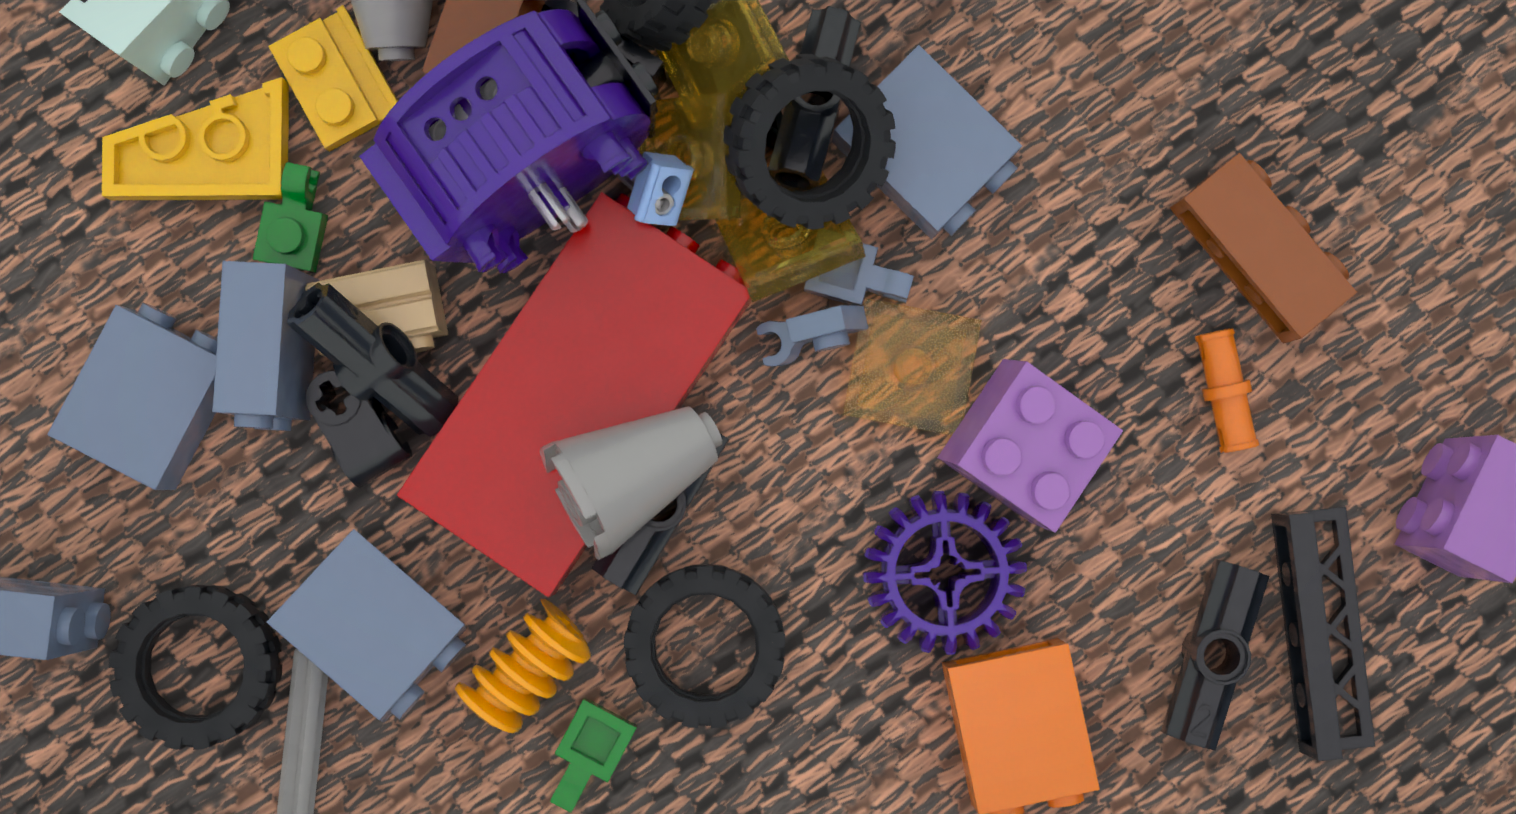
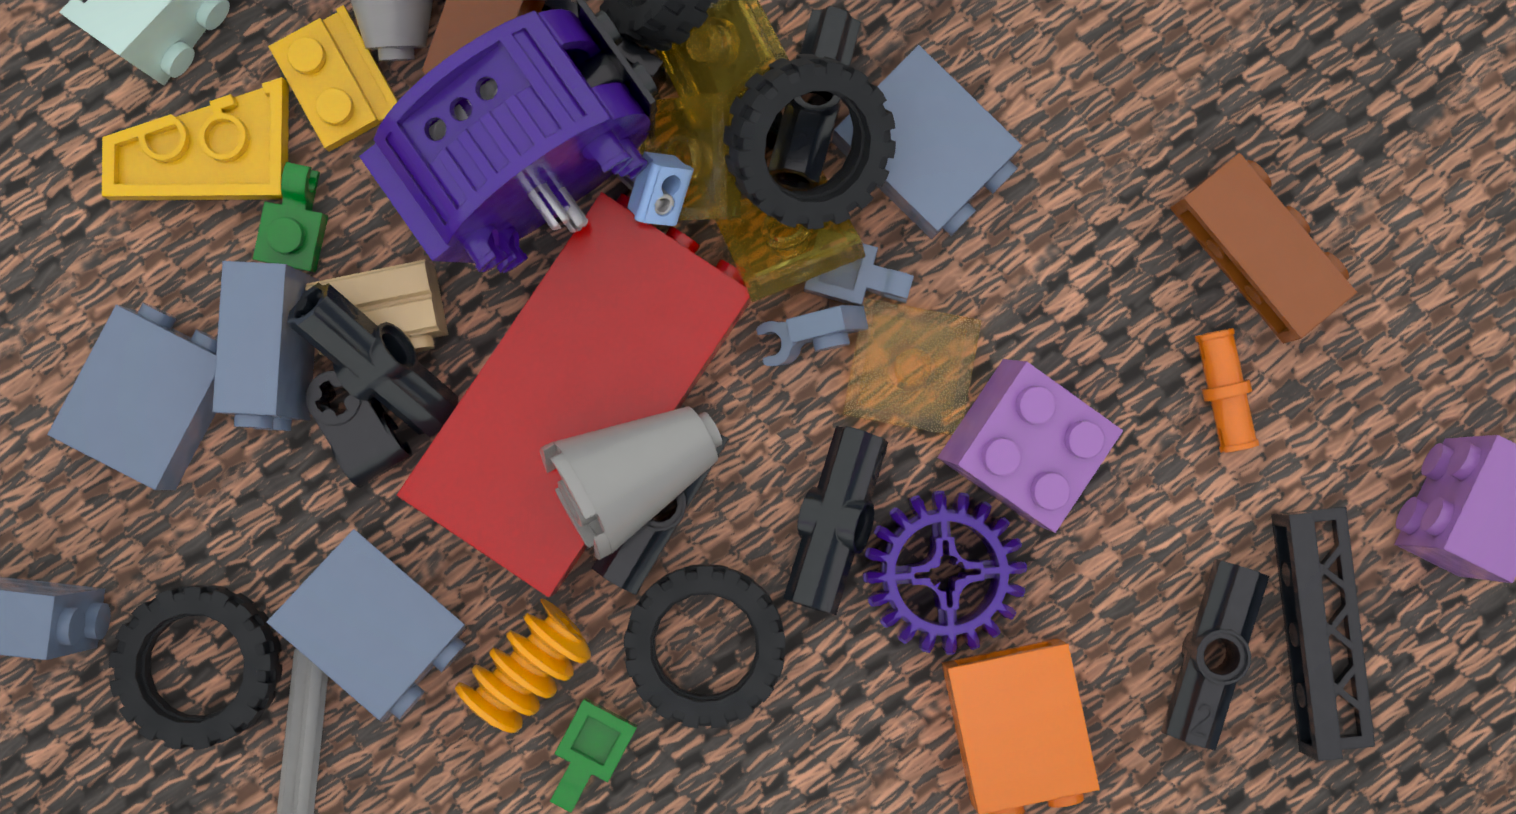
(836, 519): none -> black piece

